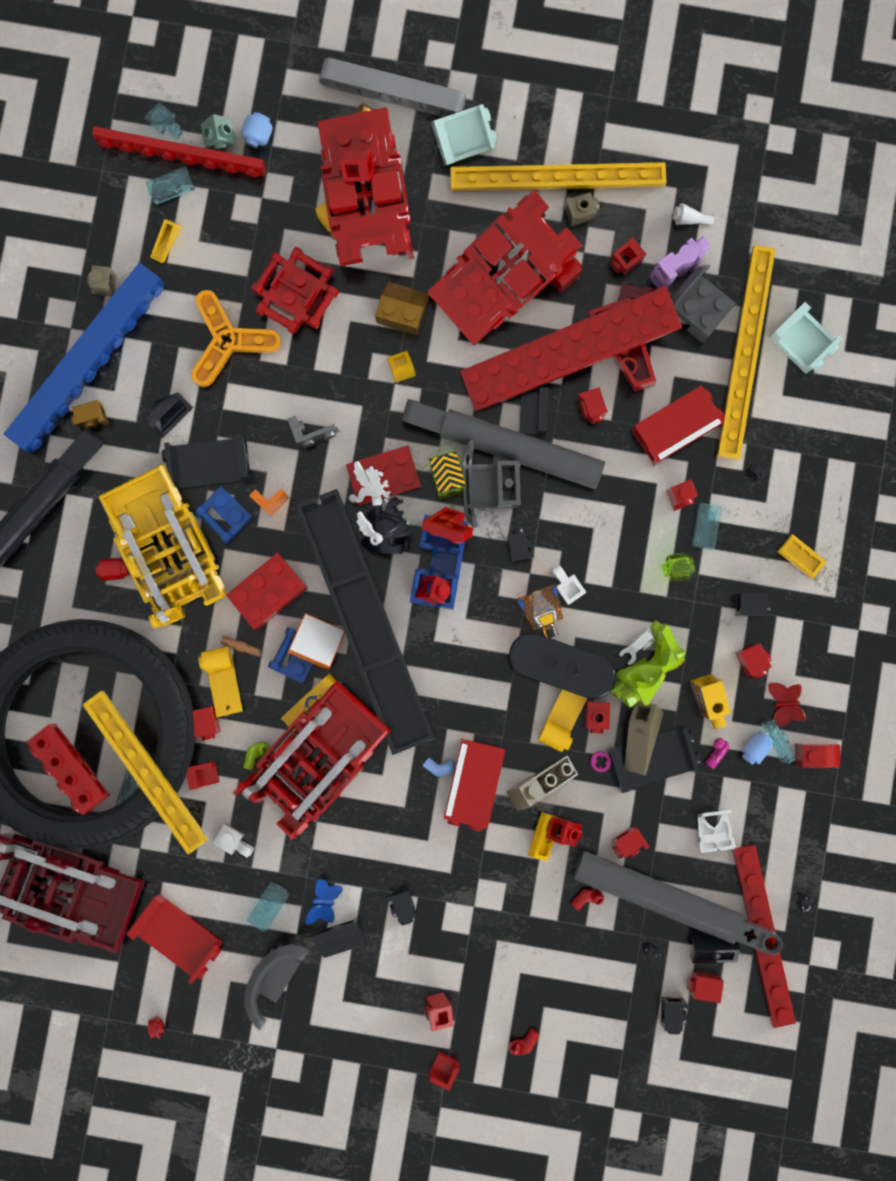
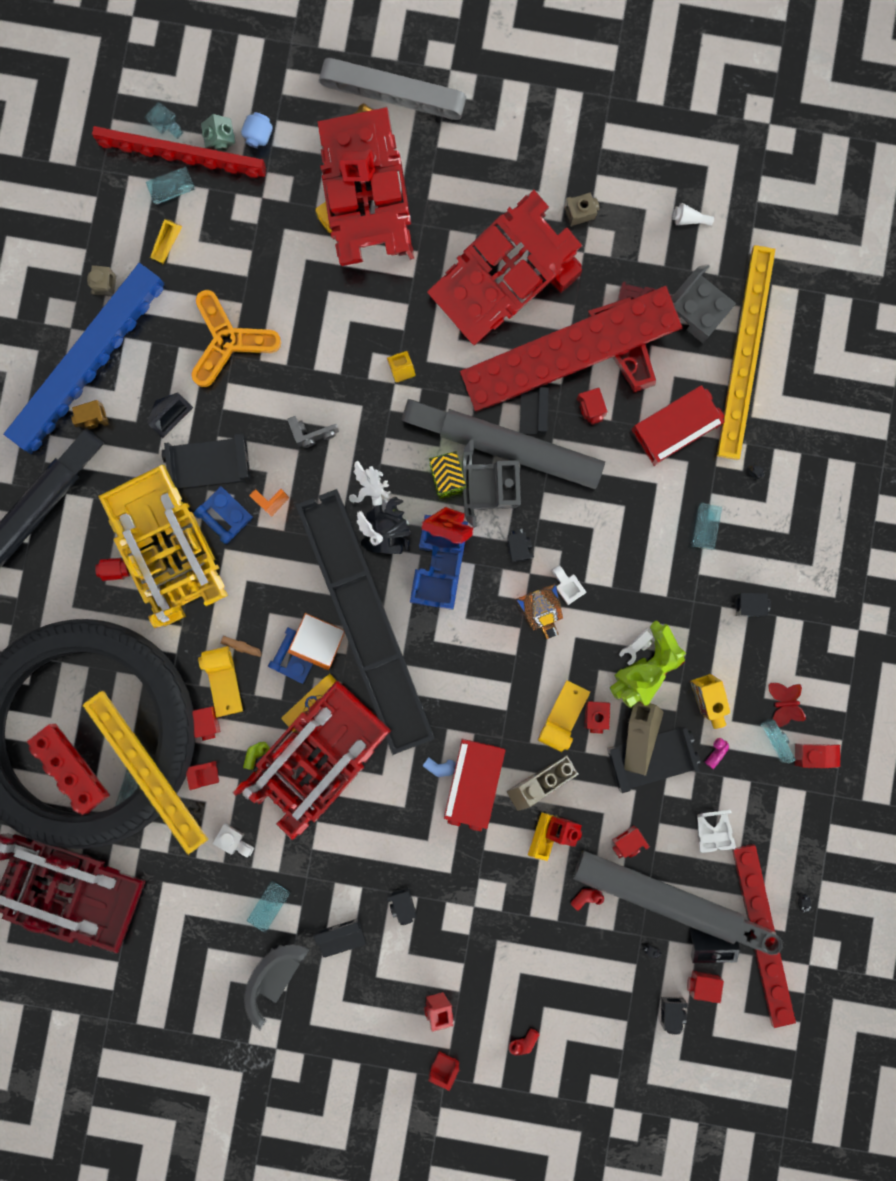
(156, 1027): red plate -> none
(176, 937): red panel -> none
(267, 591): red brick -> none
(294, 290): red brick -> none
(325, 896): blue piece -> none
(396, 469): red plate -> none
(401, 308): pearl gold slope -> none
(438, 591): red brick -> none
(464, 134): light aqua panel -> none
(558, 177): yellow plate -> none
(562, 666): black piece -> none
(607, 762): dark pink bush -> none
(630, 250): red brick -> none
(678, 265): lavender hips -> none
(679, 567): clear neon green head -> none
(682, 495): red brick -> none
(754, 660): red brick -> none
(757, 748): light blue brick -> none
(801, 556): yellow plate -> none
(805, 340): light aqua panel -> none

